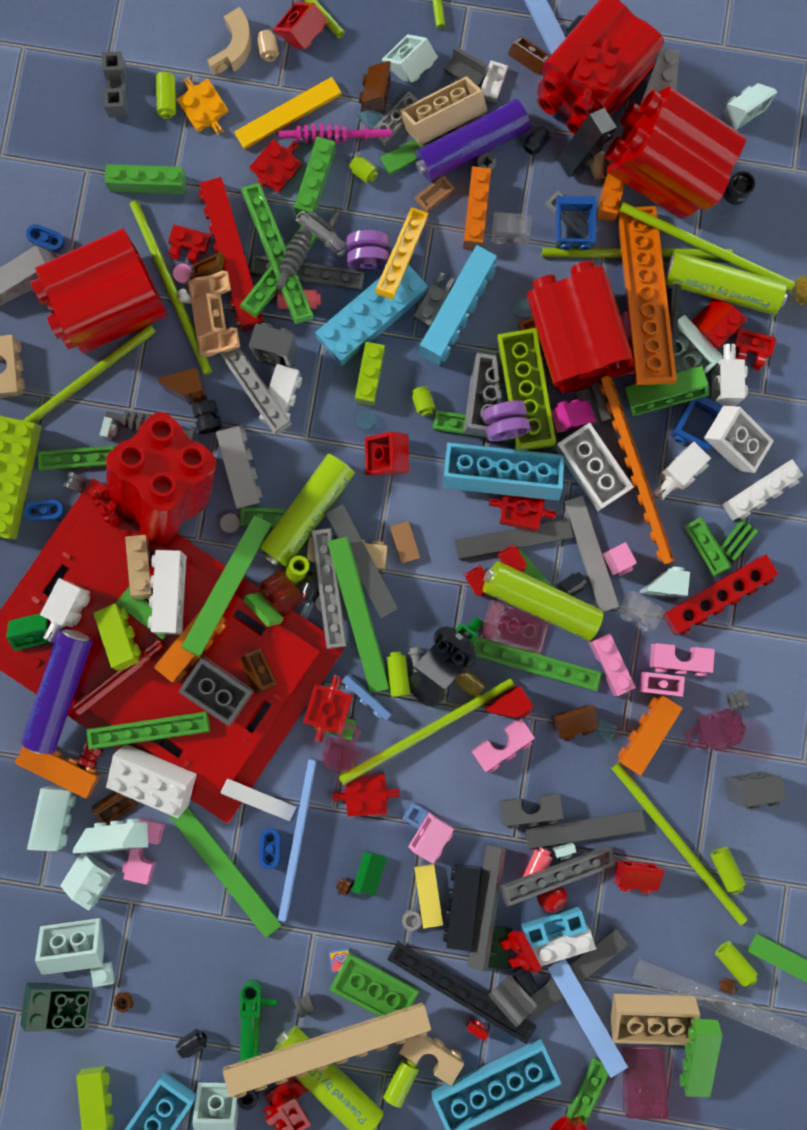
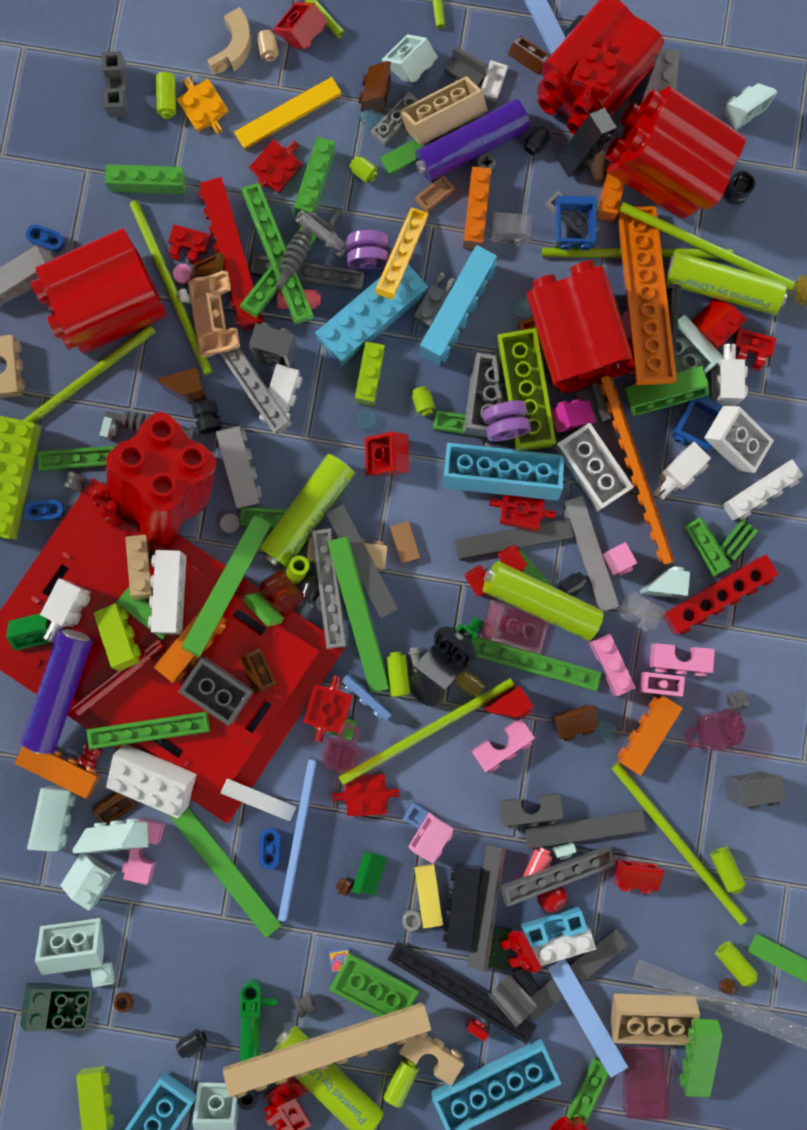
(344, 133): dark pink piece -> none

